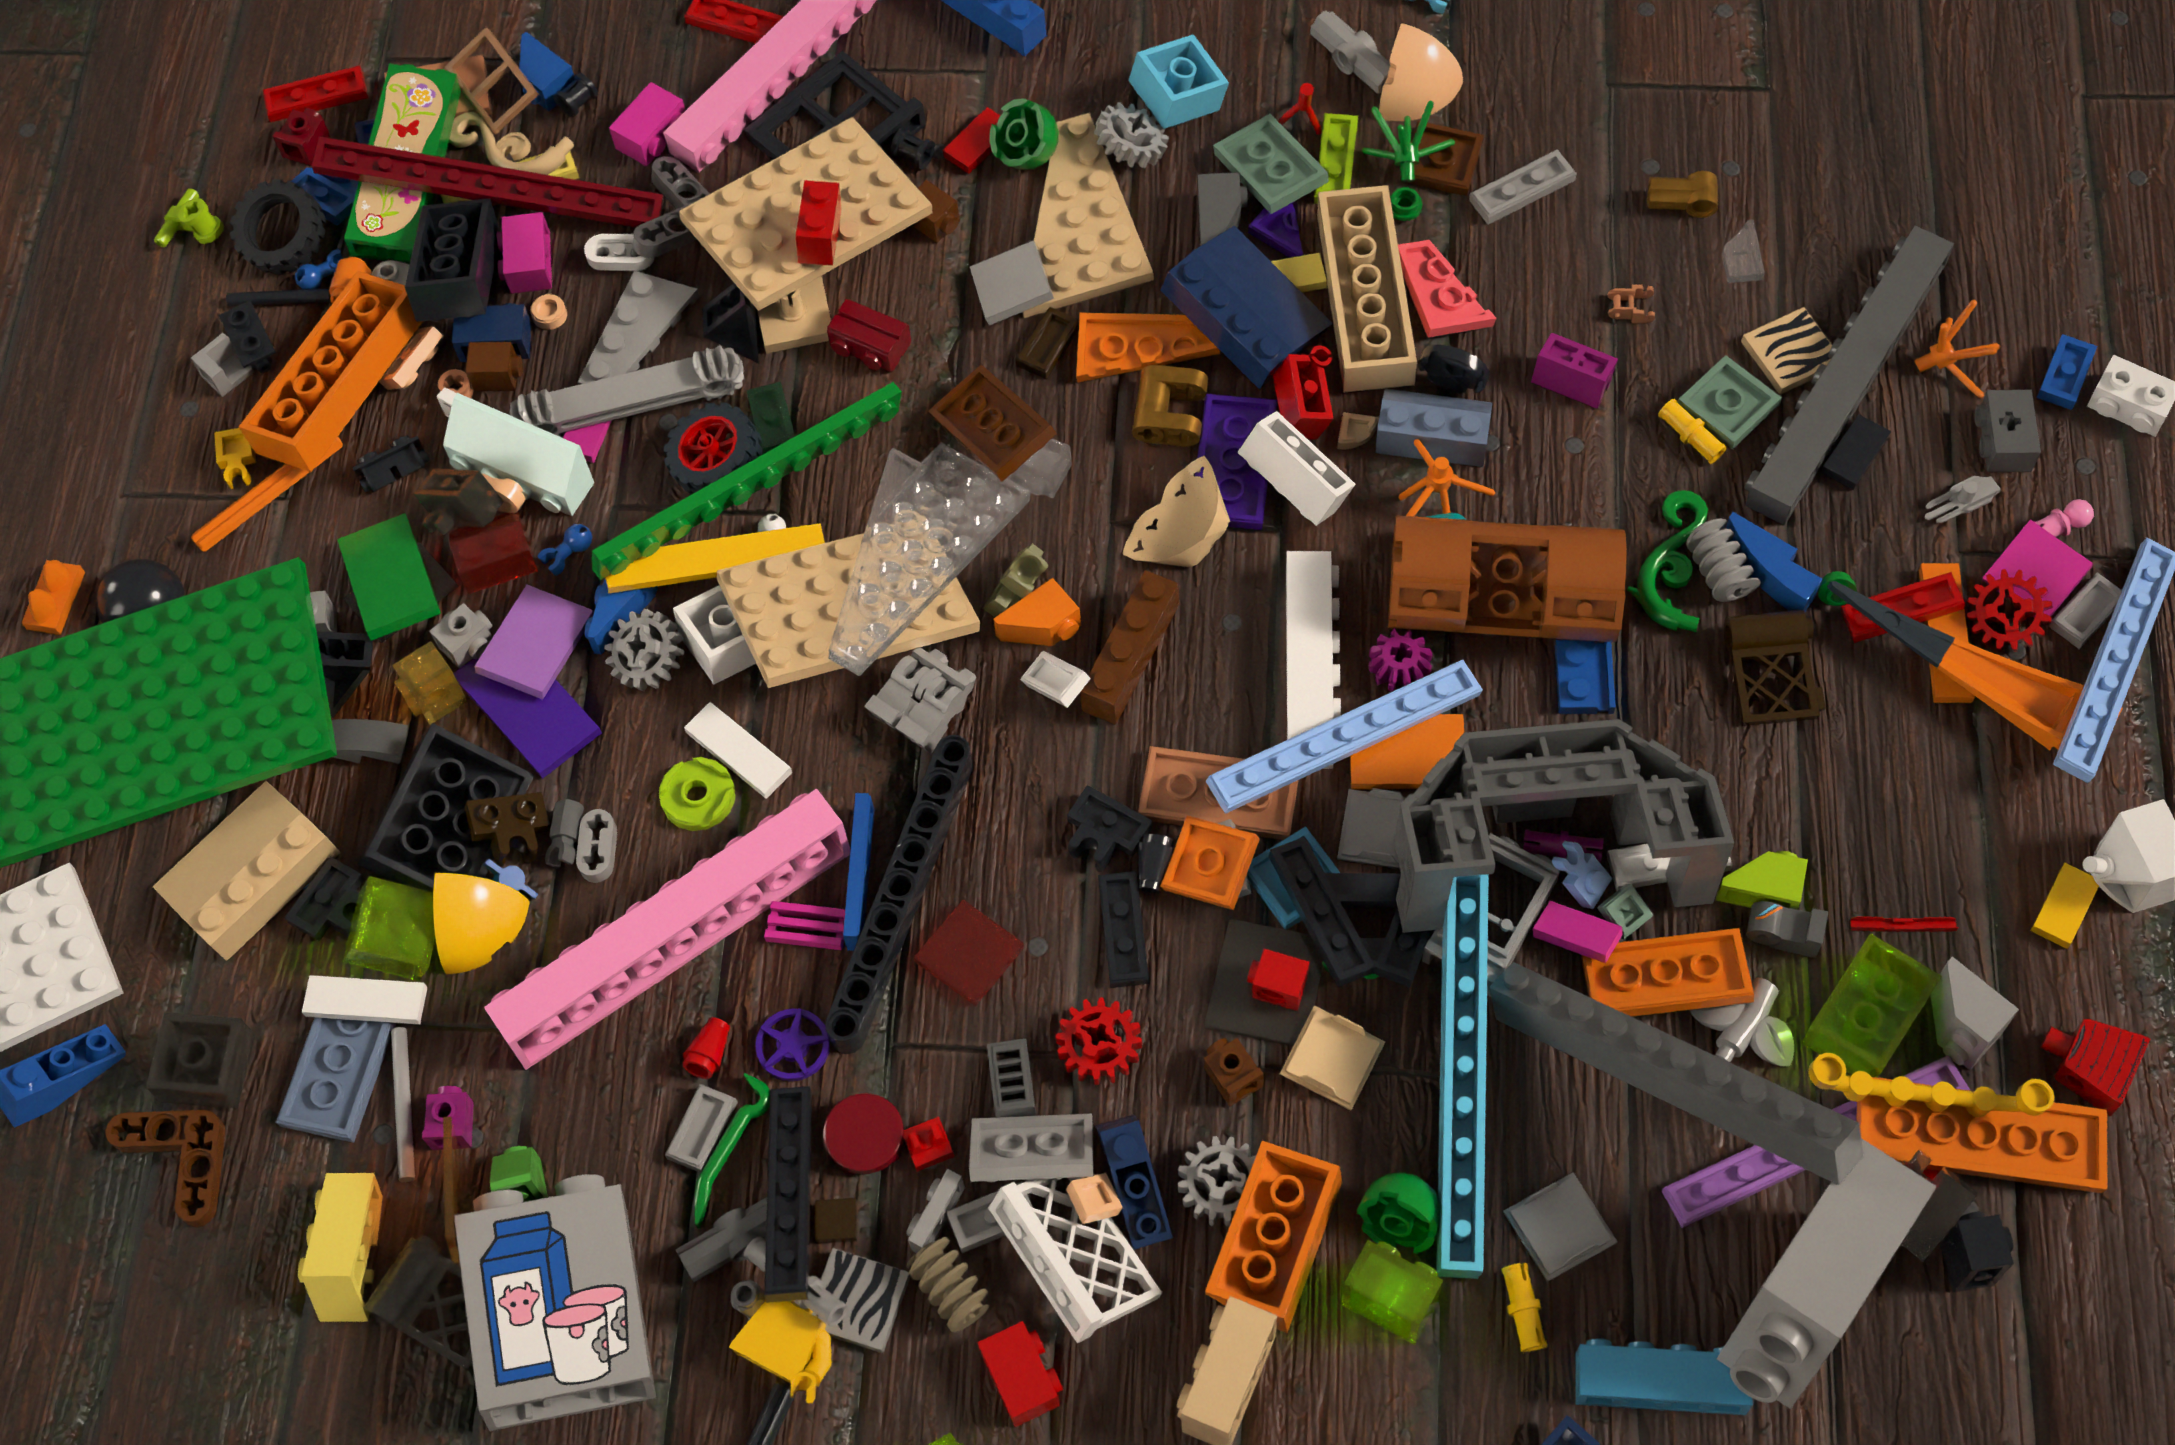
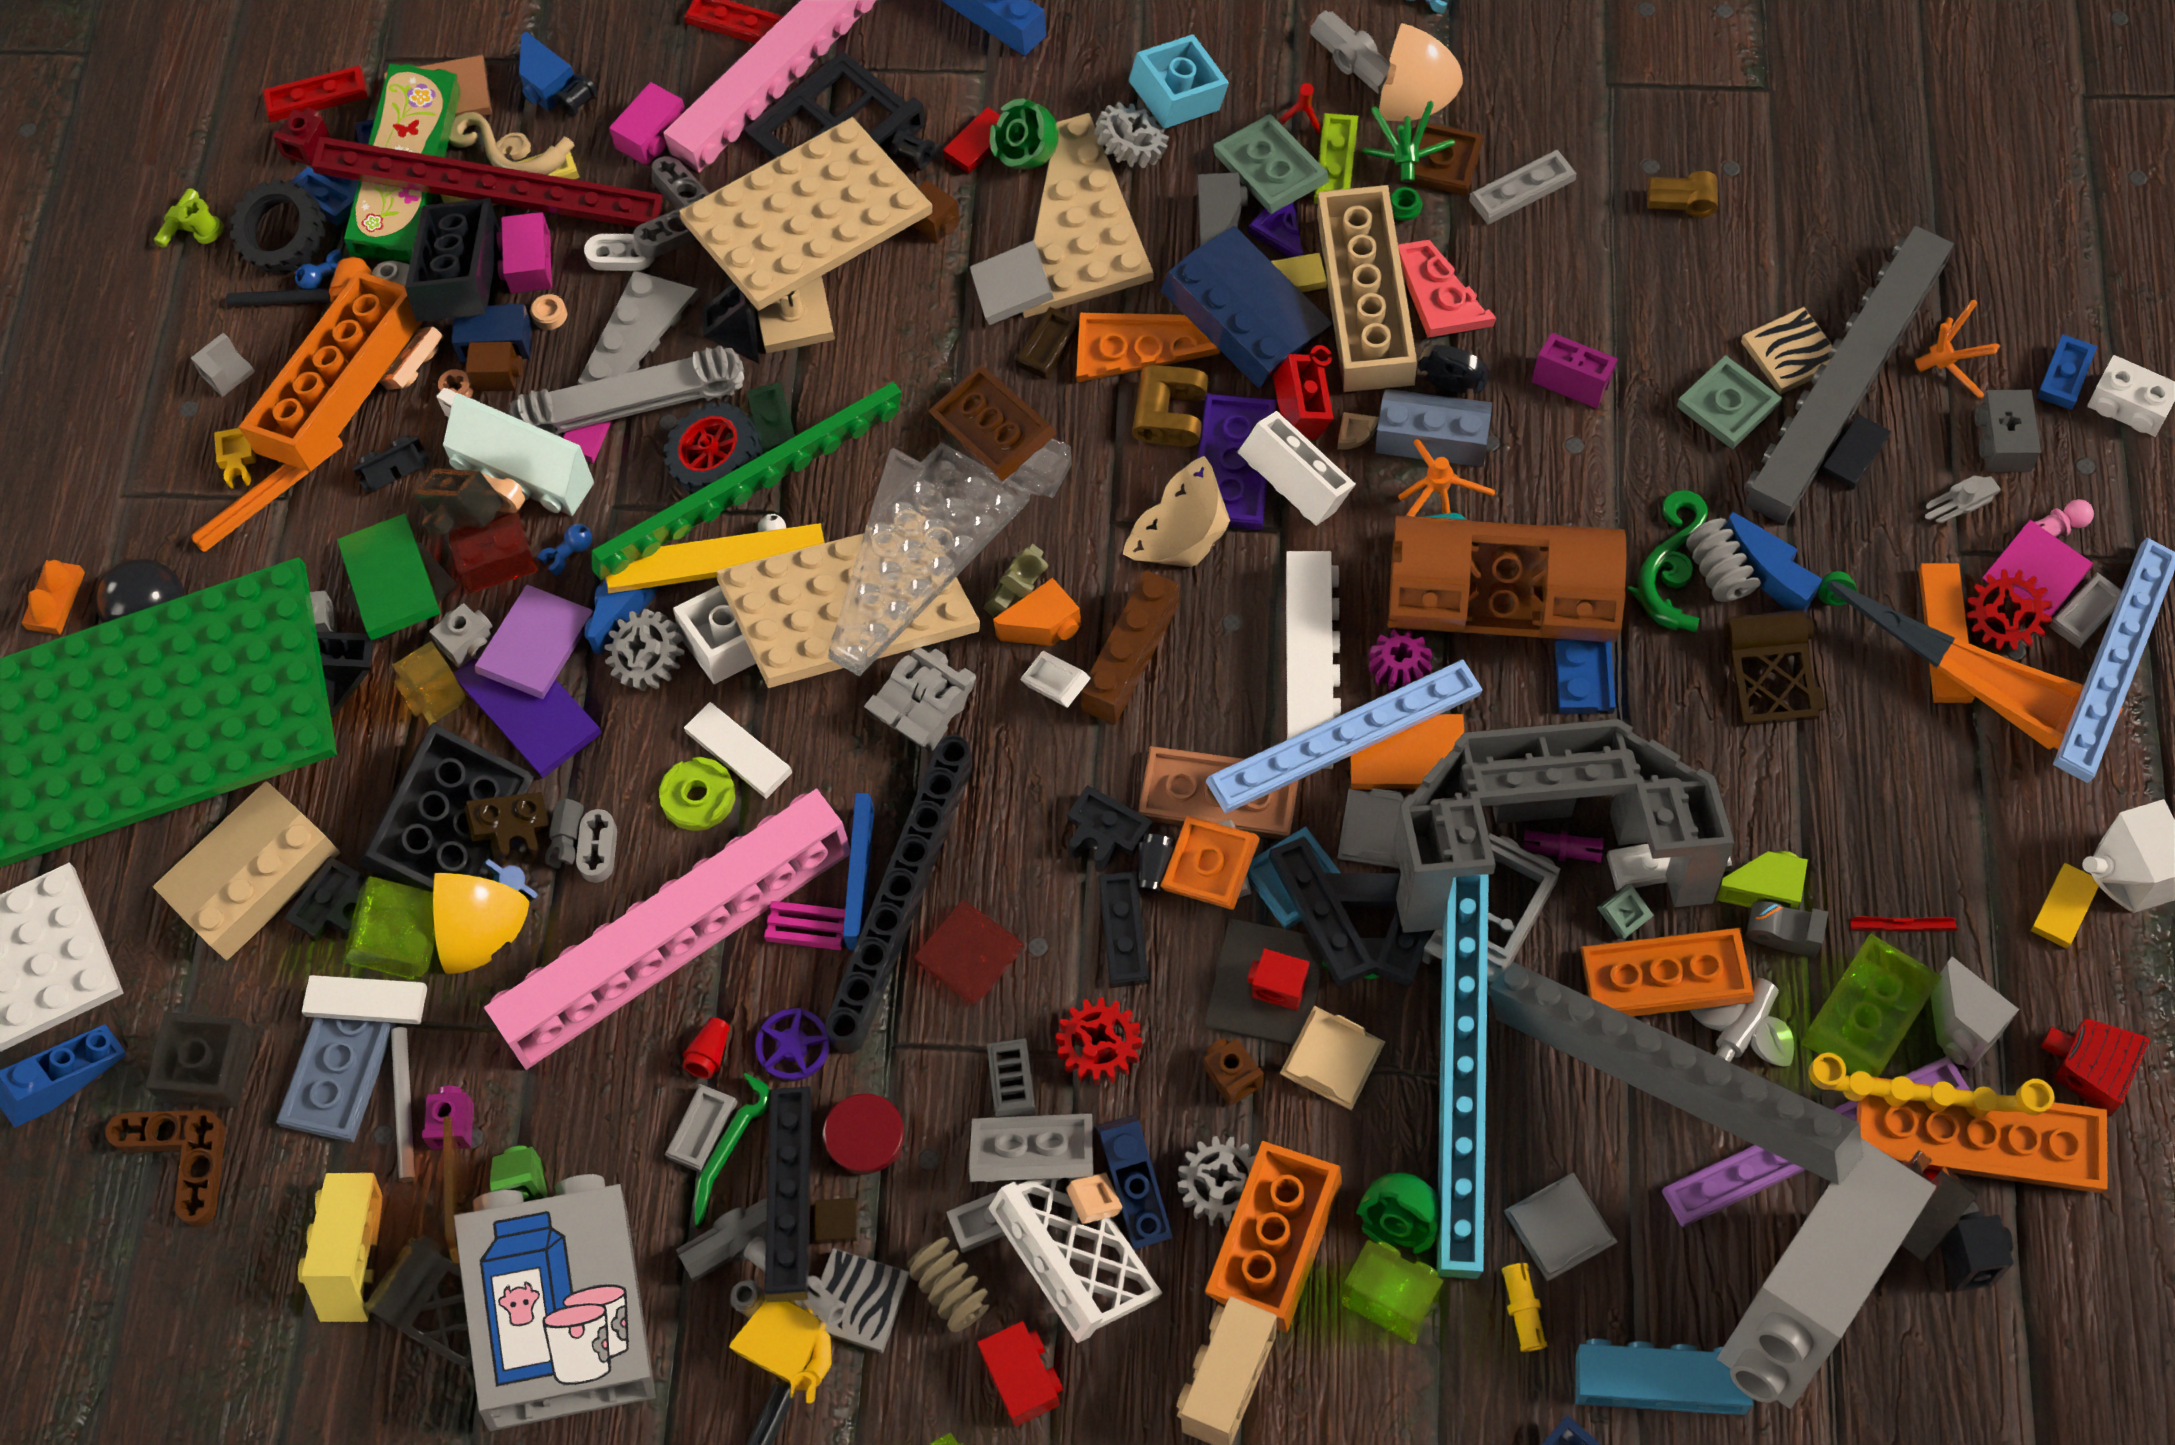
(248, 337): black hinge -> none
(369, 739): dark grey slope -> none
(491, 80): medium nougat window -> none
(818, 222): red brick -> none
(868, 336): dark red brick -> none
(928, 1144): red tile -> none
(942, 1198): light grey plate -> none
(1577, 931): dark pink tile -> none
(1585, 875): light blue plate -> none
(1630, 312): nougat piece -> none
(1692, 431): yellow pin -> none
(1743, 256): clear tile -> none
(1917, 601): red tile -> none

